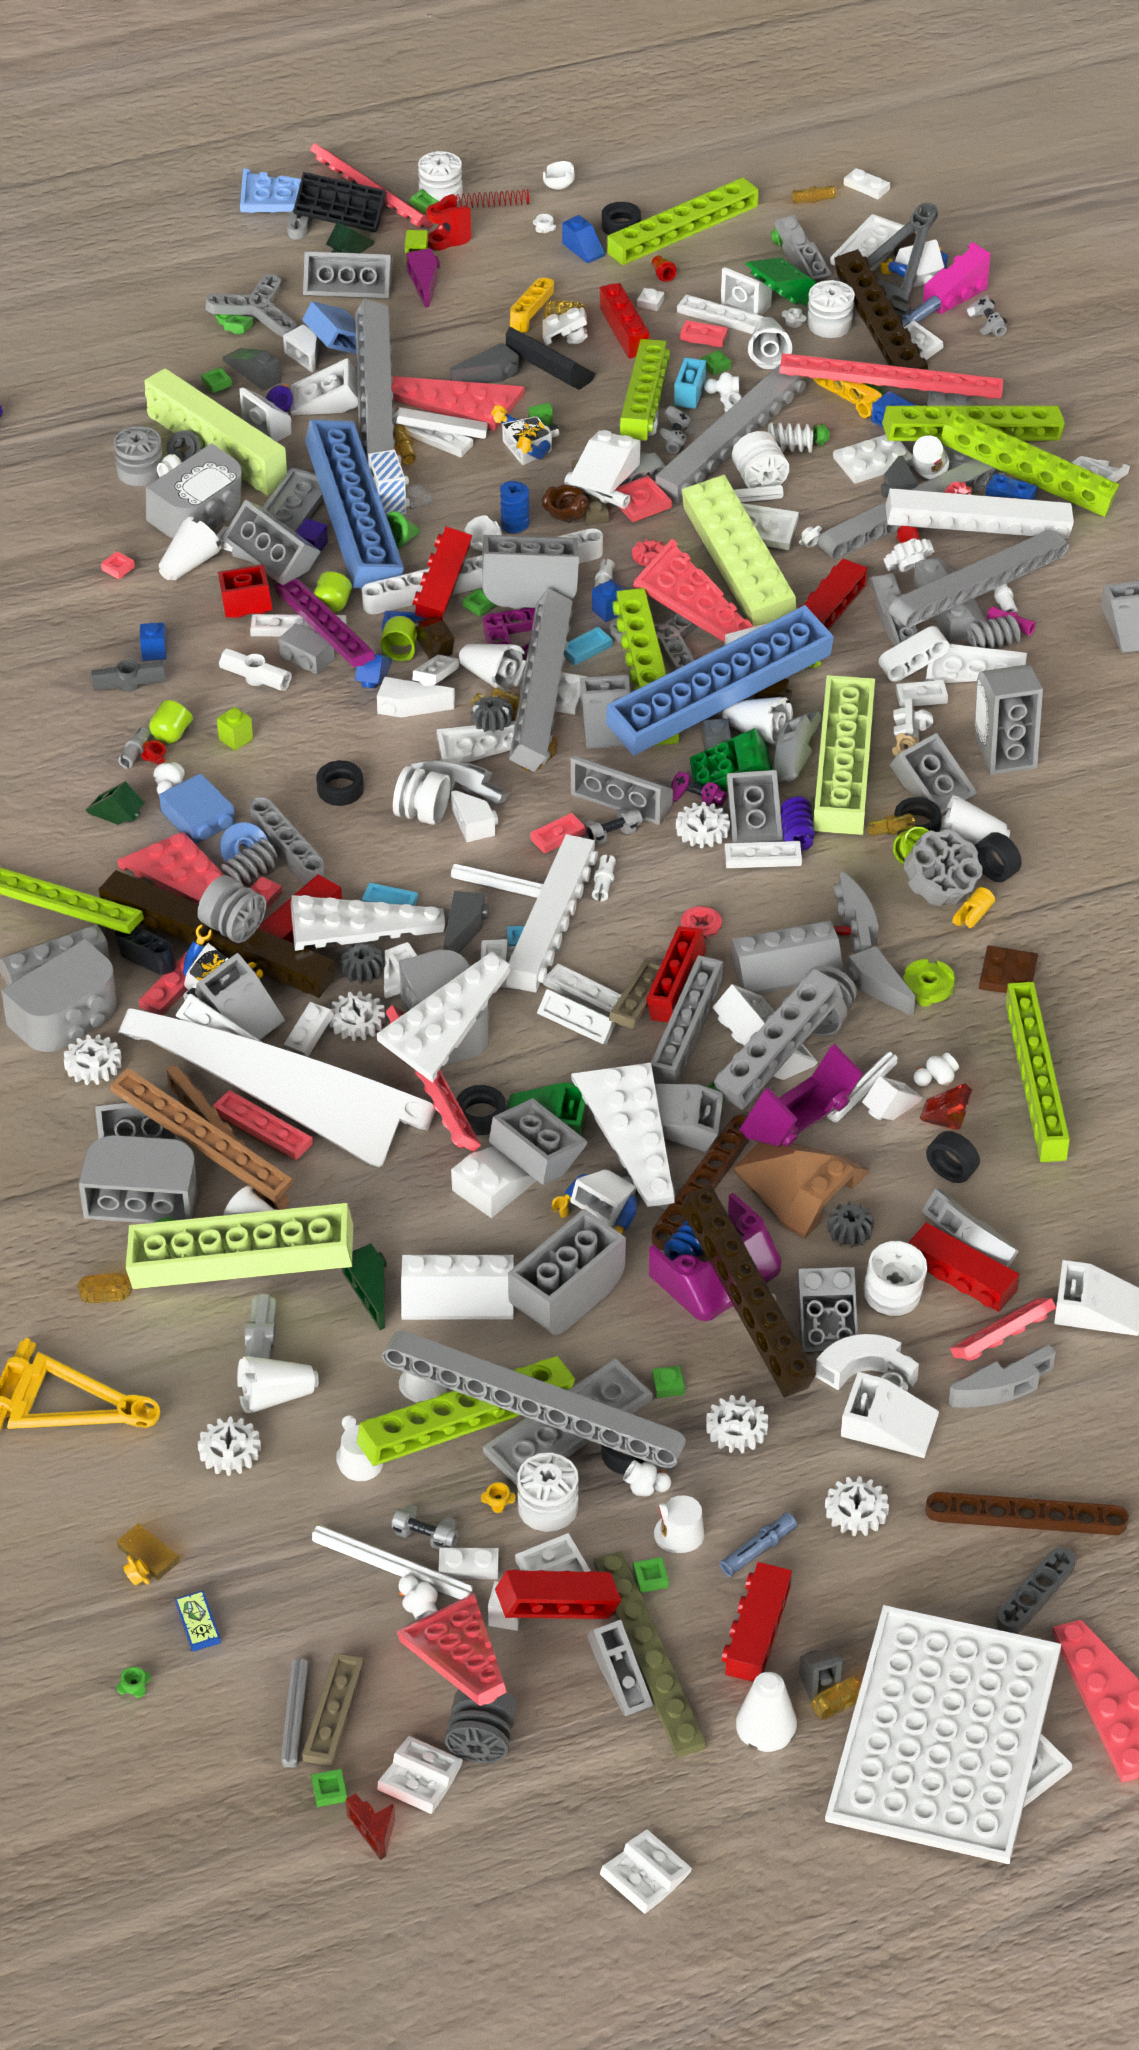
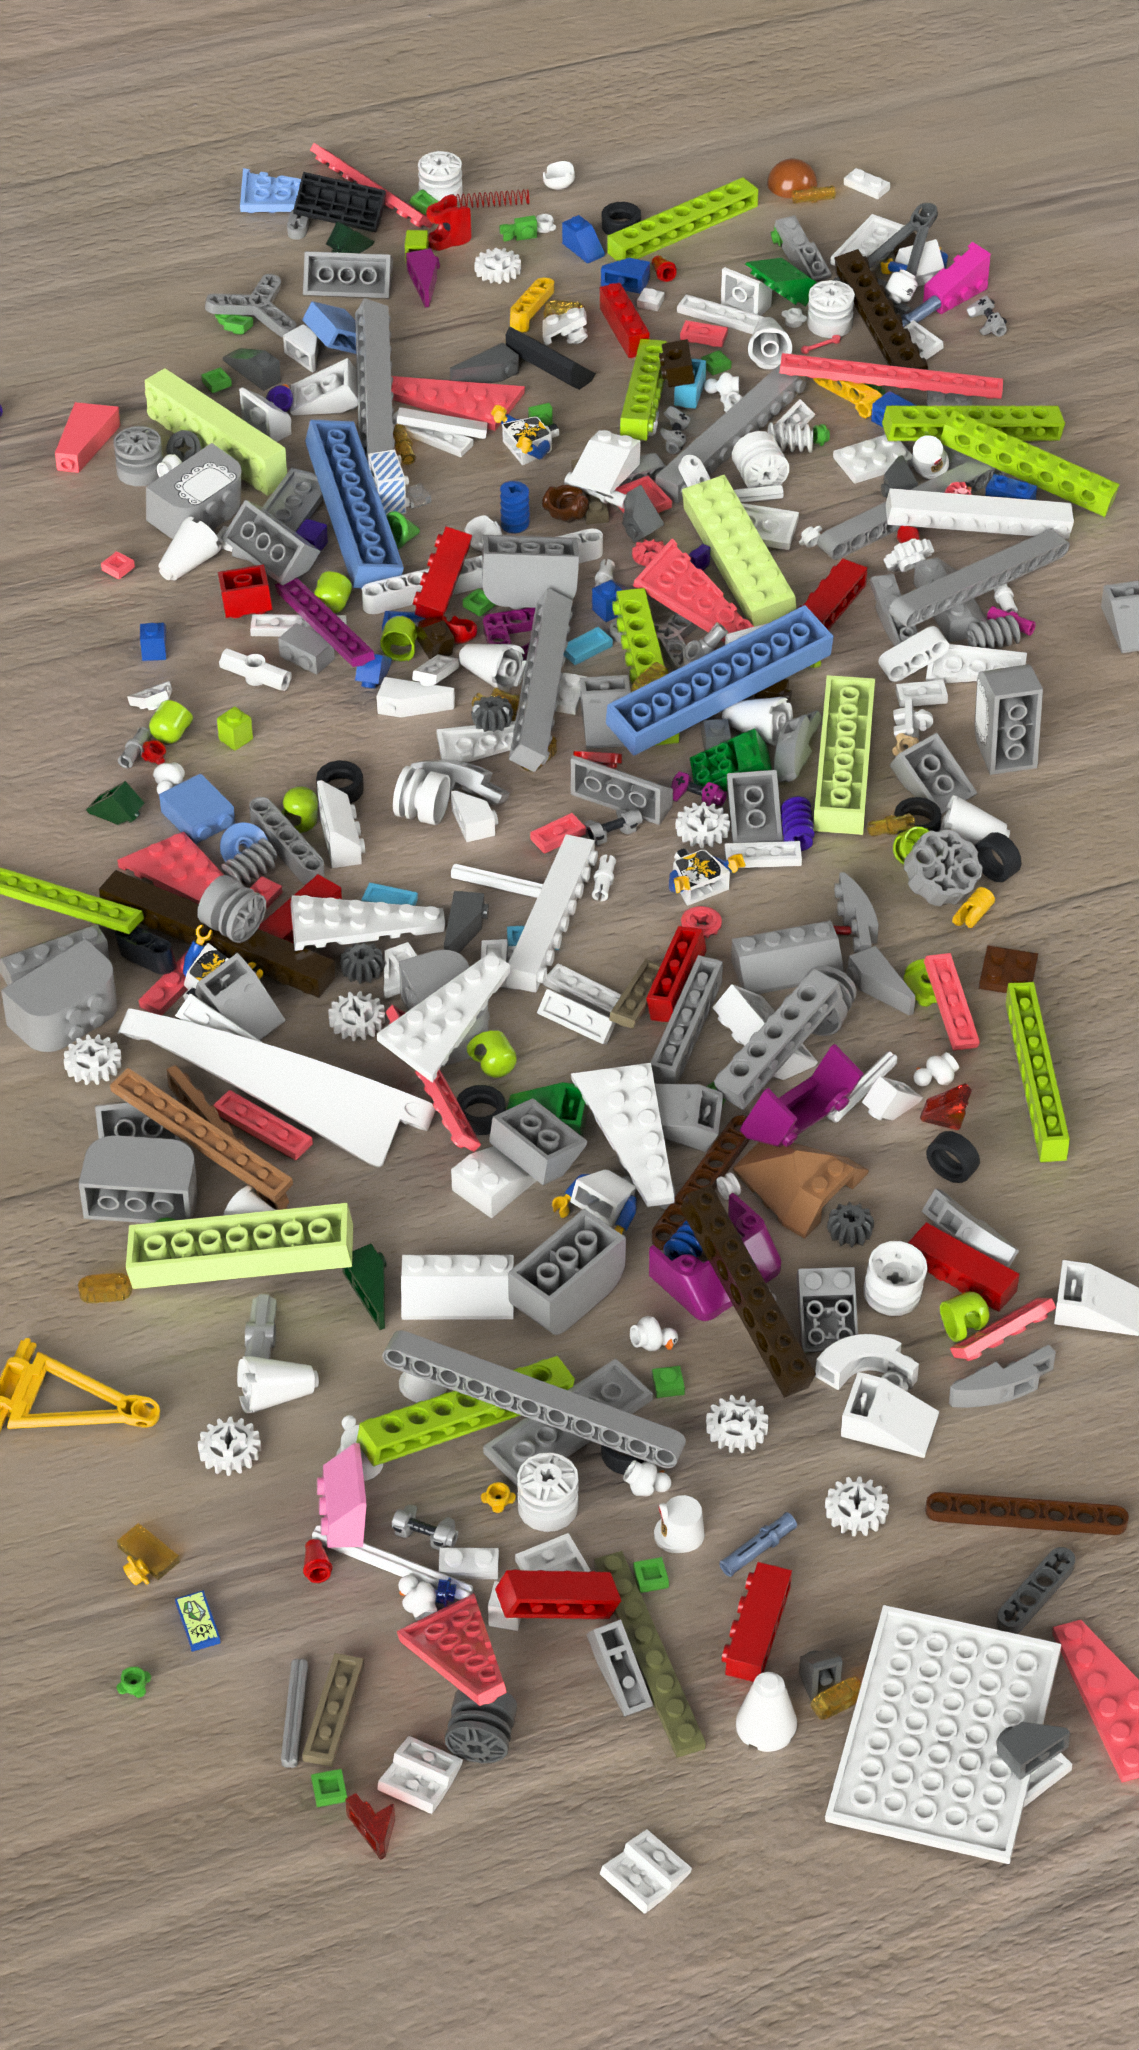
(85, 434): none -> coral slope
(128, 675): dark grey piece -> none
(151, 697): none -> white wing
(304, 803): none -> lime helmet
(308, 1029): white plate -> none
(316, 1562): none -> red cone
(339, 826): none -> white slope
(343, 1499): none -> bright pink slope
(445, 1591): none -> clear blue plate
(462, 629): none -> red hair
(497, 265): none -> white gear
(500, 1055): none -> lime helmet
(522, 229): none -> bright green plate
(607, 759): none -> red plate
(630, 272): none -> blue slope
(640, 515): none -> dark grey slope
(650, 1336): none -> white animal
(653, 673): none -> clear yellow beam
(676, 363): none -> dark brown brick
(692, 470): none -> white plate
(700, 557): none -> dark purple plate
(701, 874): none -> torso
(706, 645): none -> light grey pin
(728, 1185): none -> white bush
(789, 176): none -> dark orange piece
(798, 413): none -> white slope
(835, 339): none -> coral hinge
(901, 286): none -> white head
(951, 1001): none -> coral plate
(964, 1312): none -> lime helmet
(1030, 1746): none -> dark grey slope
(1101, 468): white wing -> none

